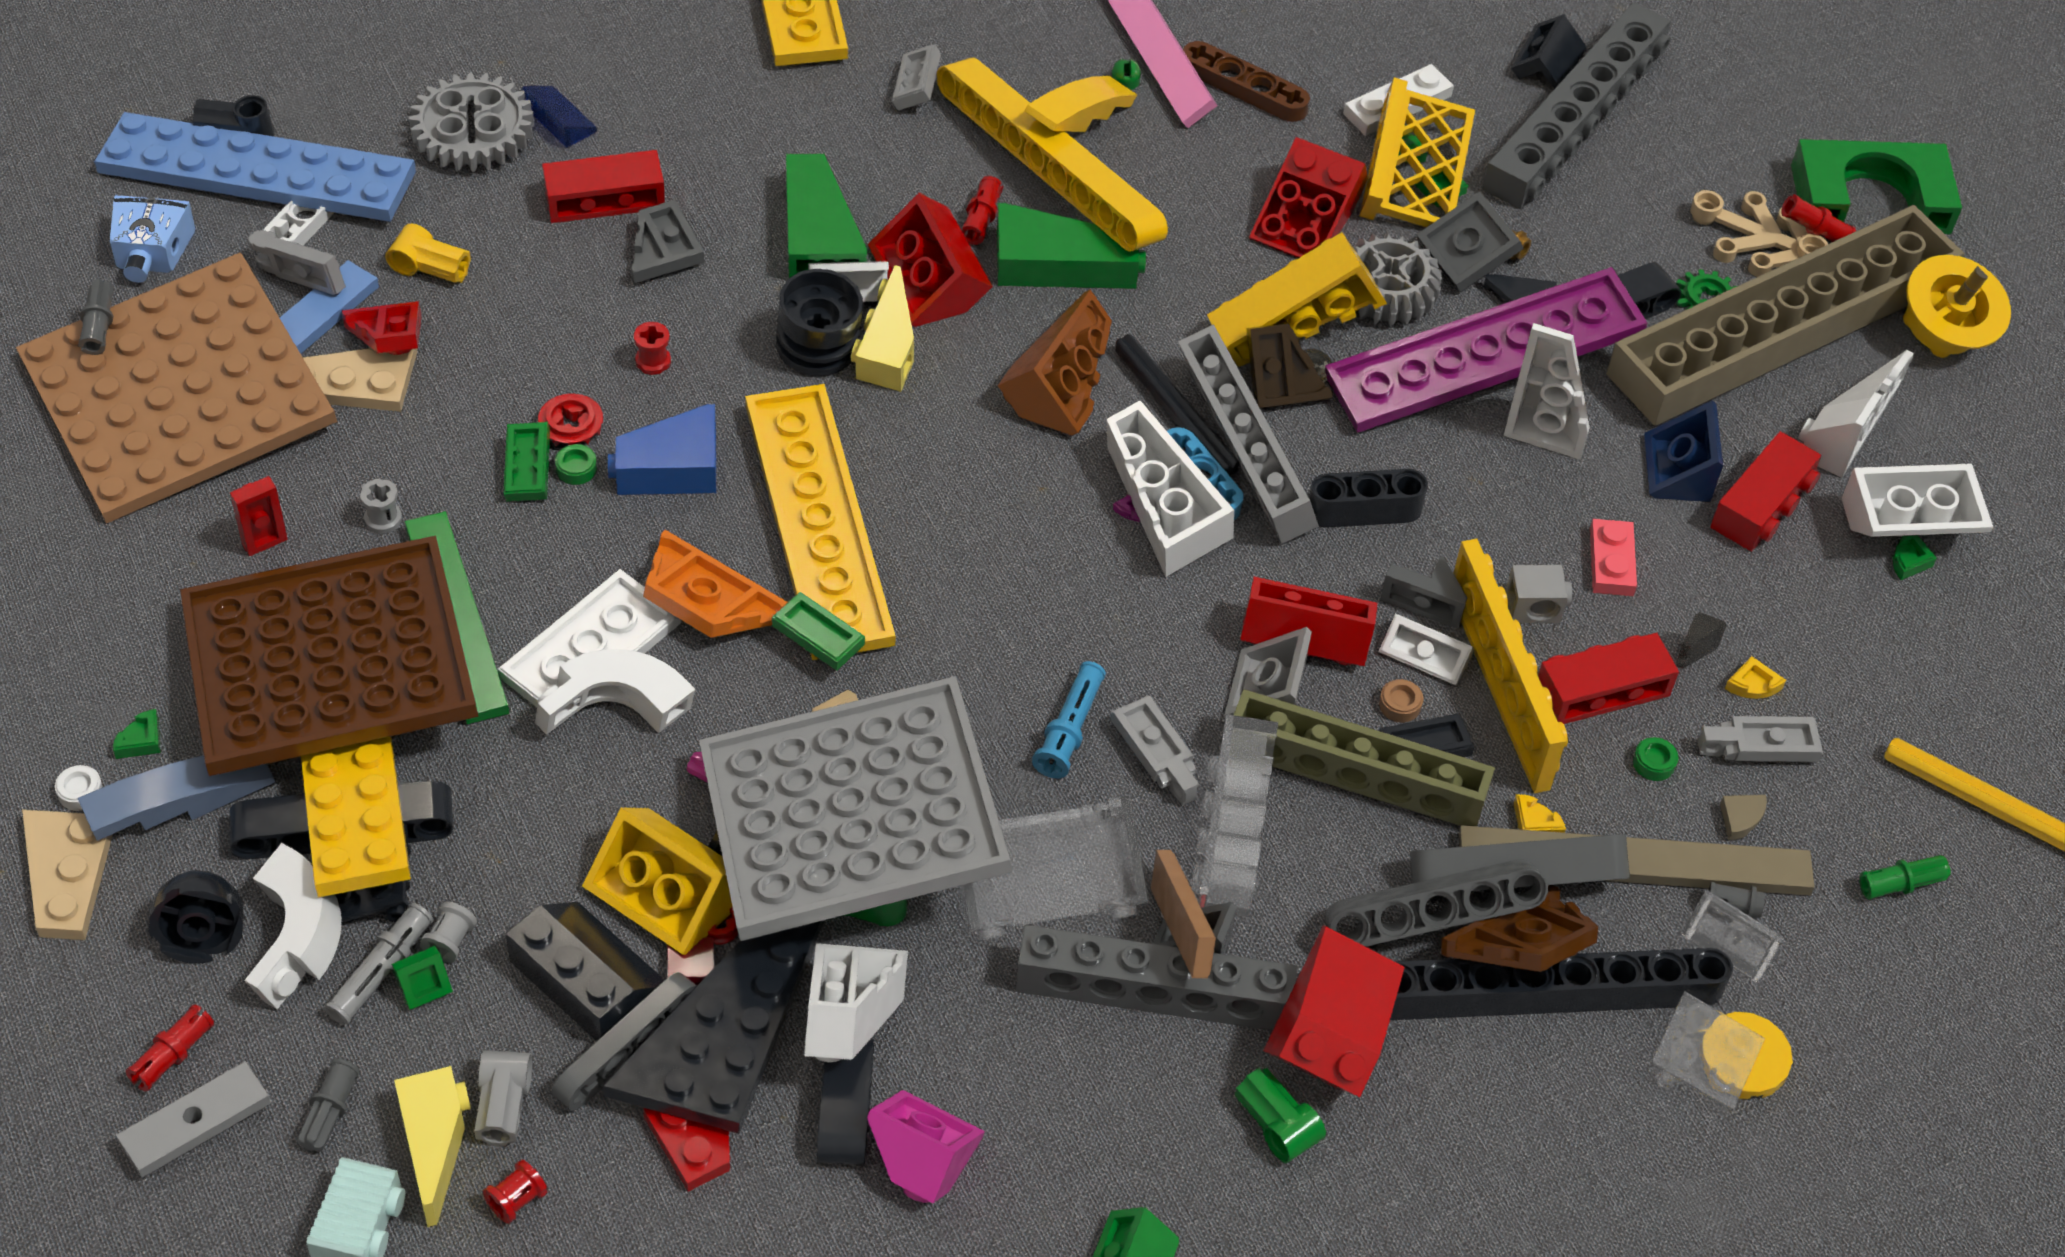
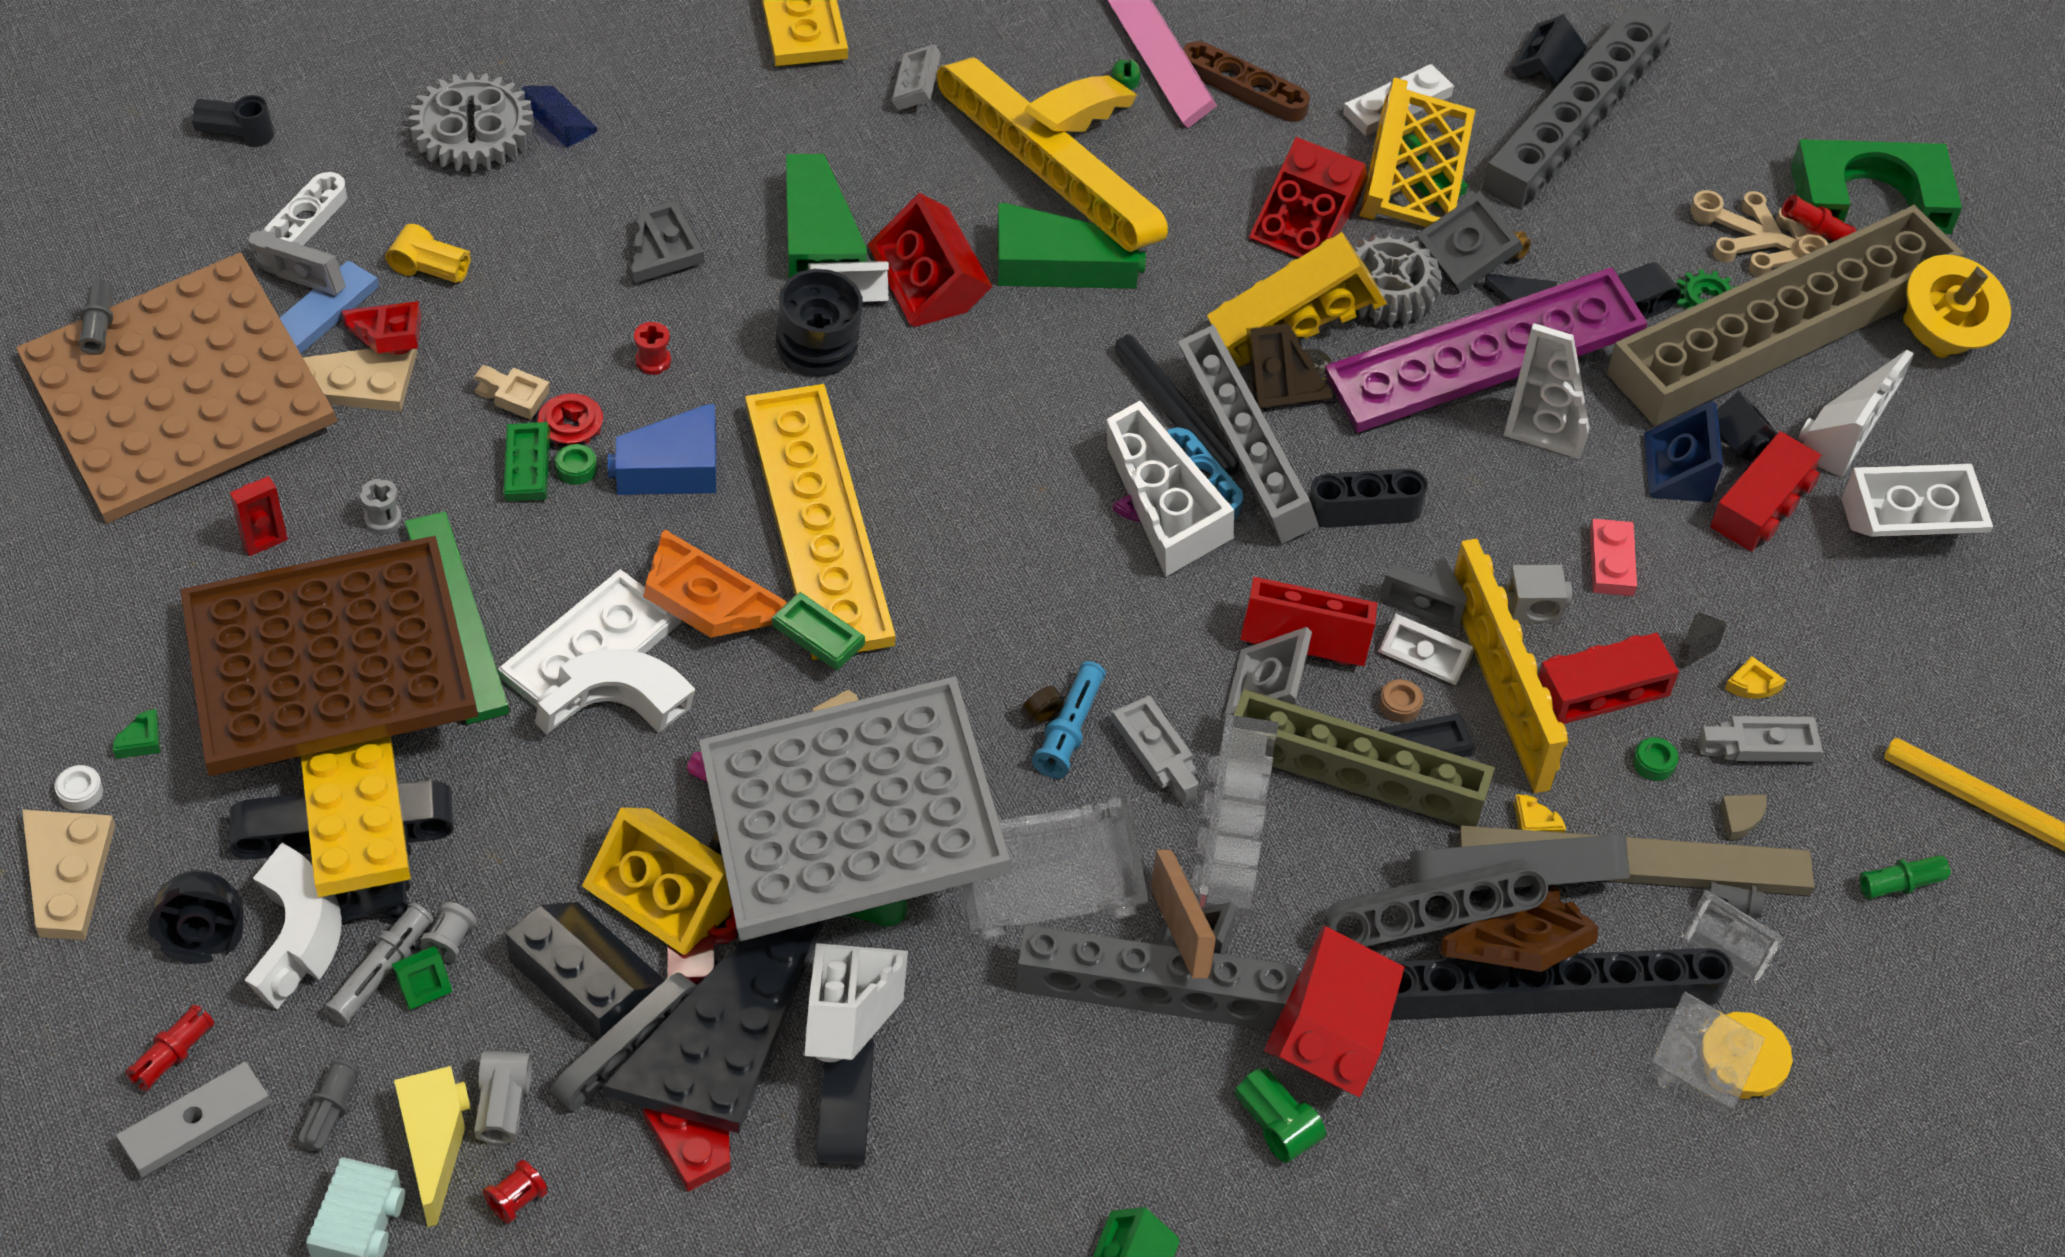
(149, 234): light blue torso -> none
(166, 793): sand blue slope -> none
(256, 166): medium blue plate -> none
(514, 392): none -> tan plate
(603, 186): red brick -> none
(888, 344): light yellow slope -> none
(922, 1145): dark pink slope -> none
(982, 209): red pin -> none
(1042, 705): none -> dark brown tile
(1058, 371): dark orange wedge -> none
(1744, 426): none -> black brick
(1912, 557): green tile -> none

